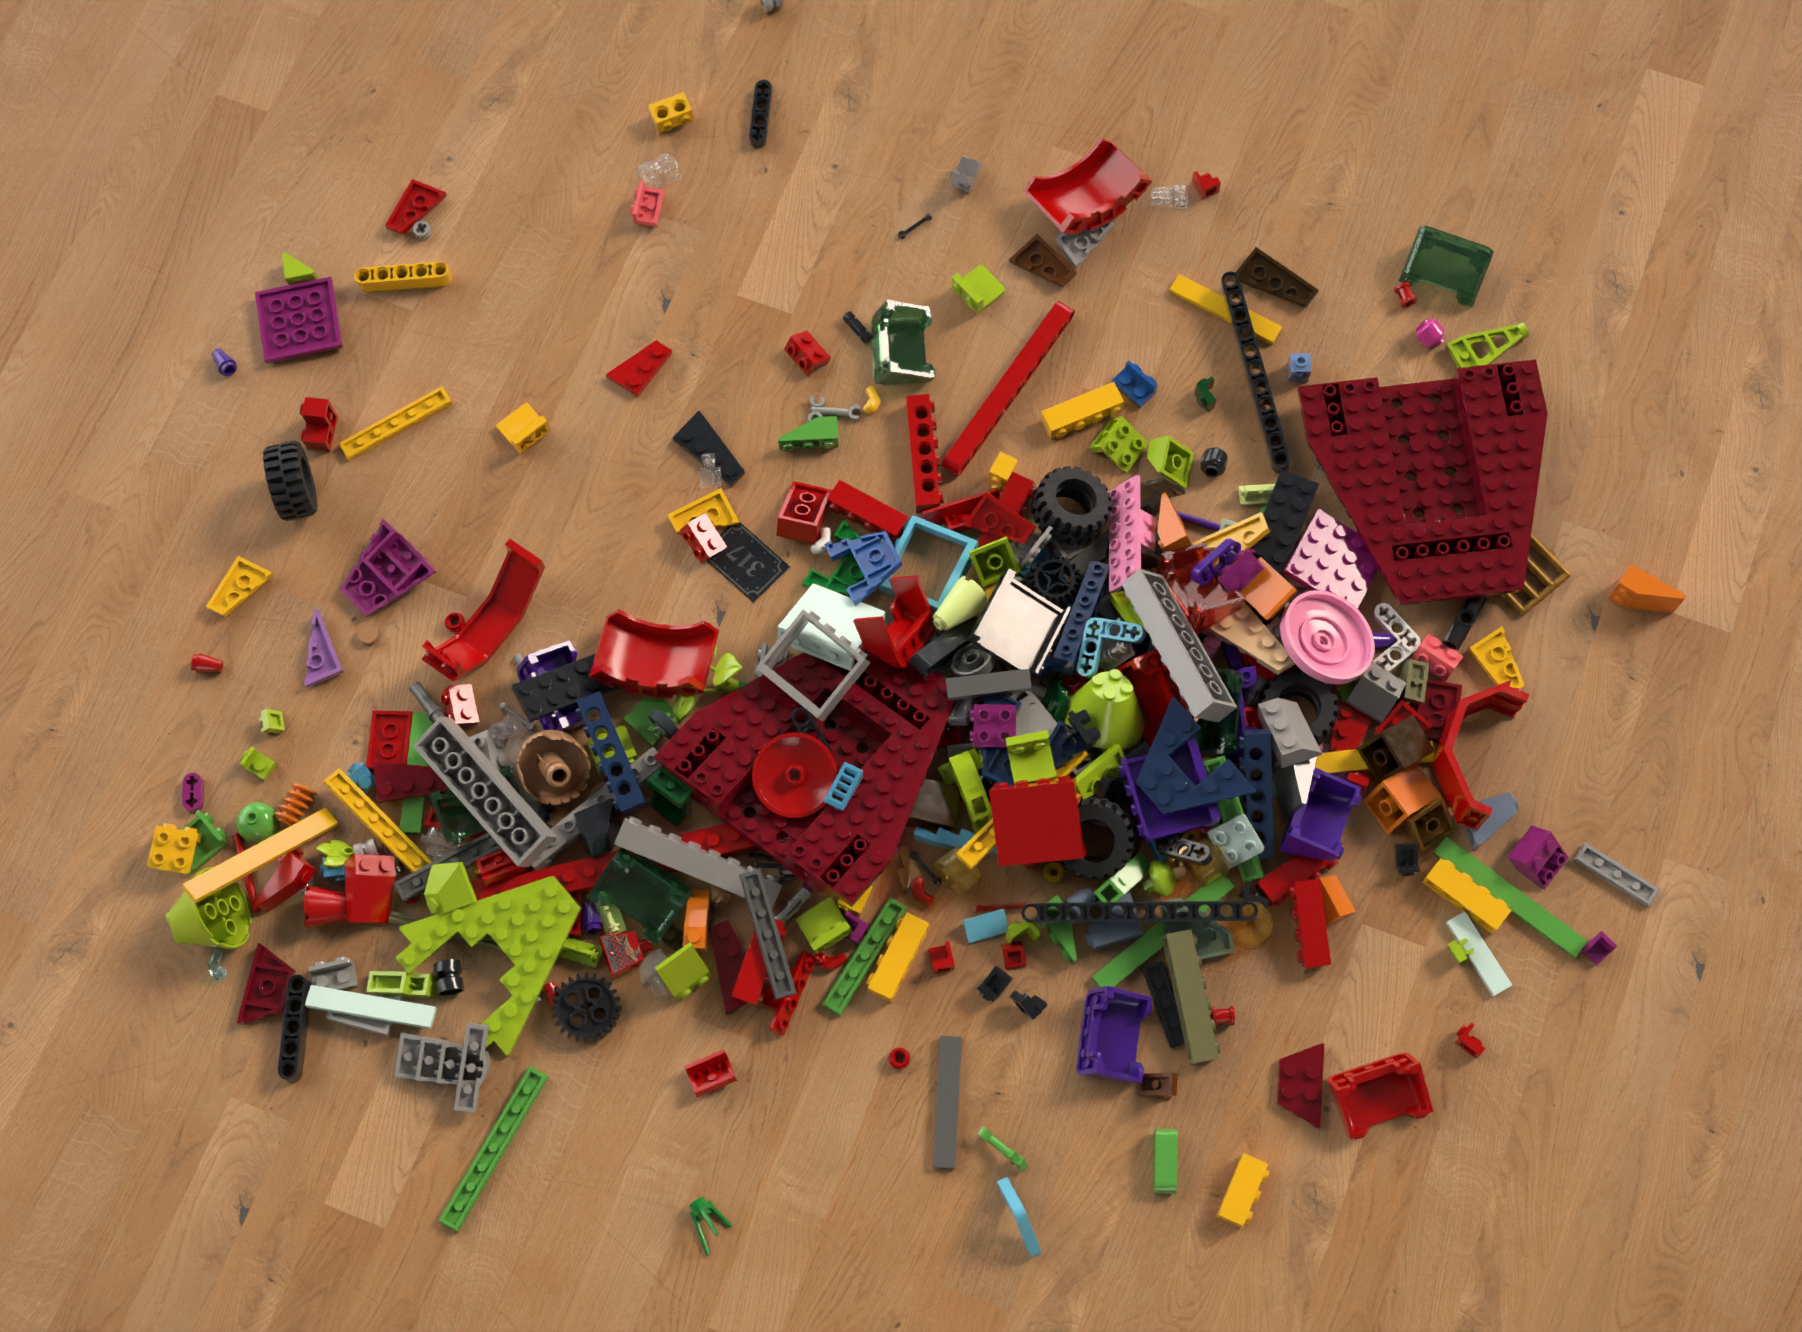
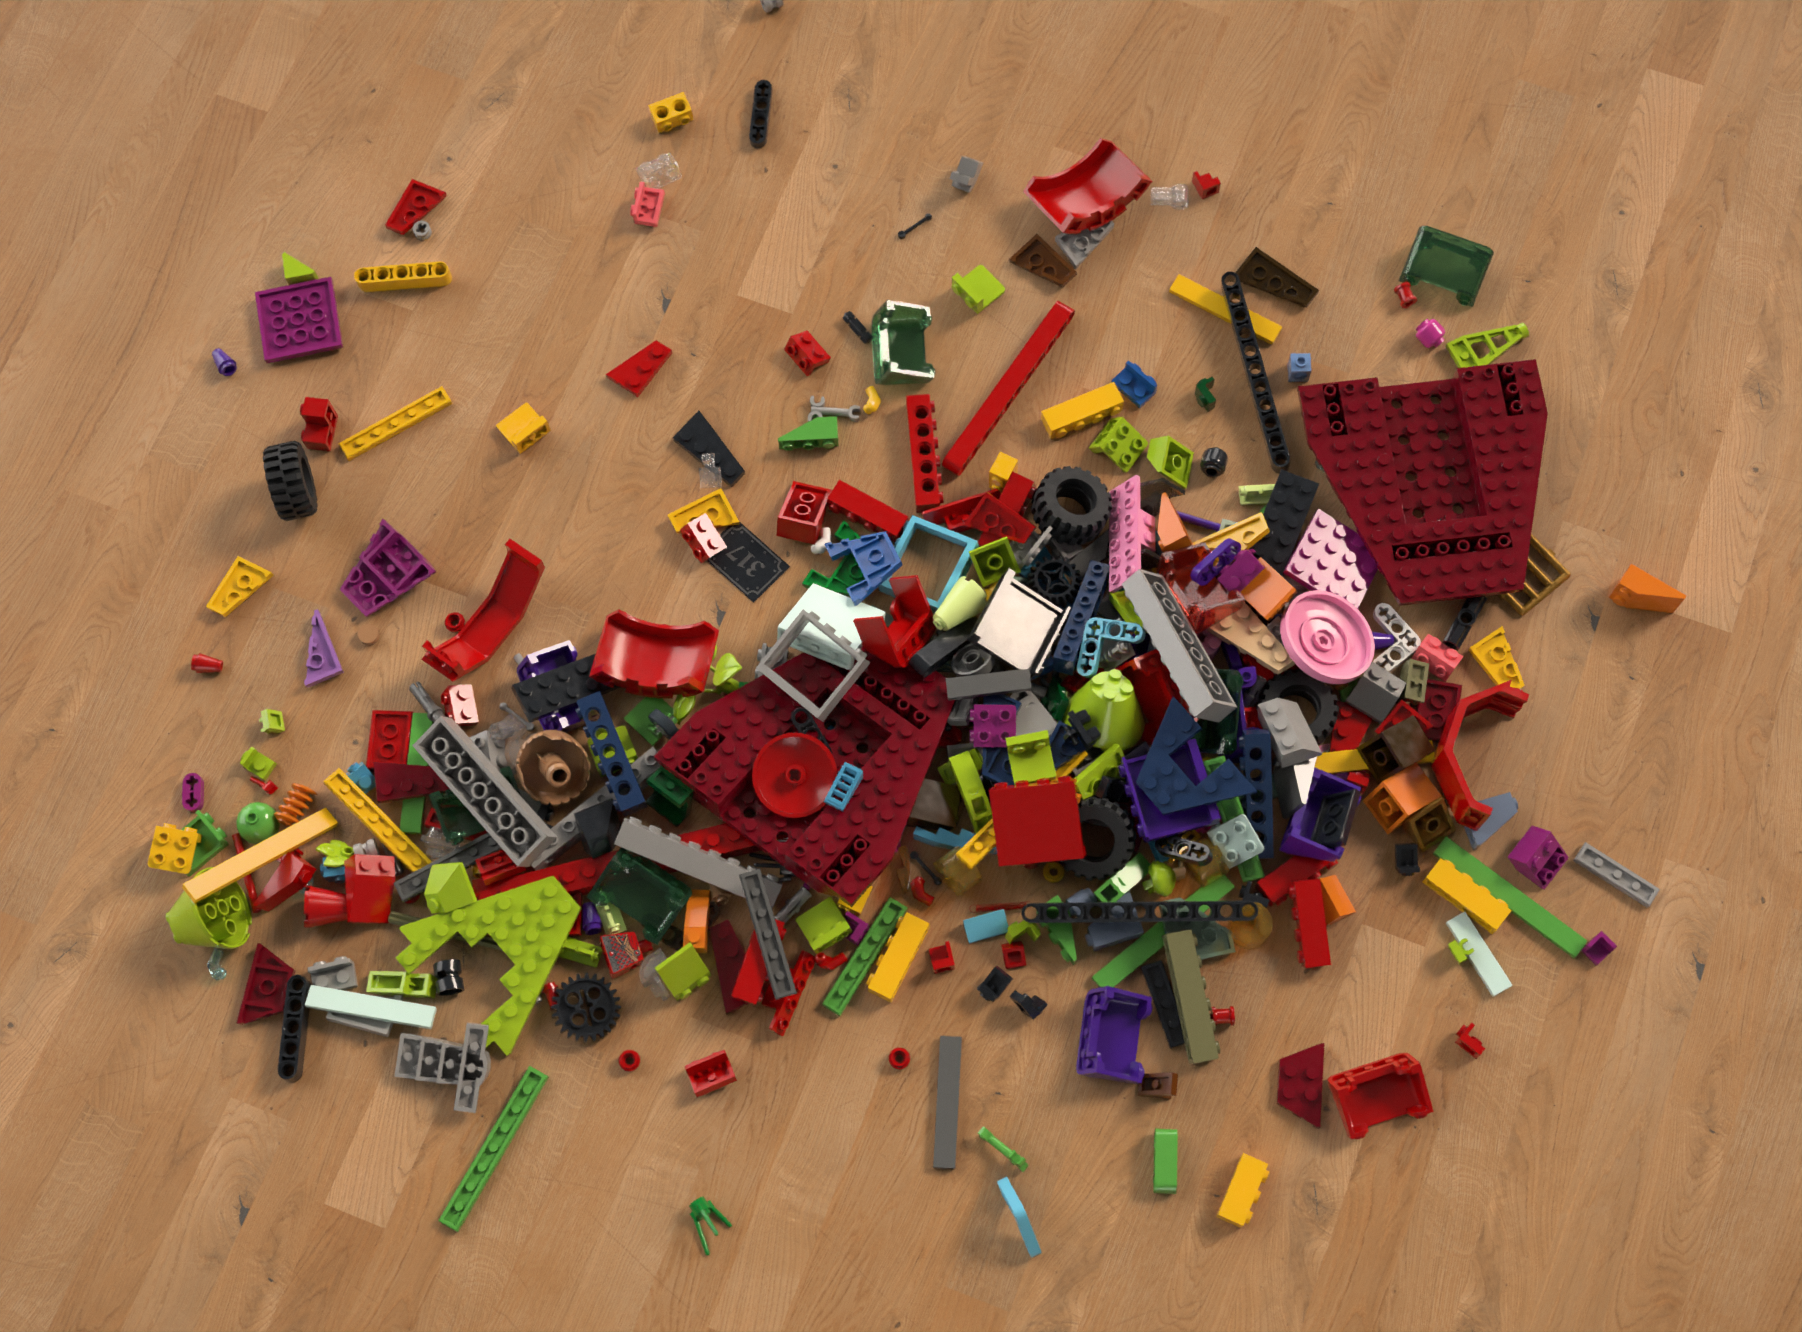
(269, 787): none -> red hand
(624, 1056): none -> red plate
(1335, 818): none -> black tile

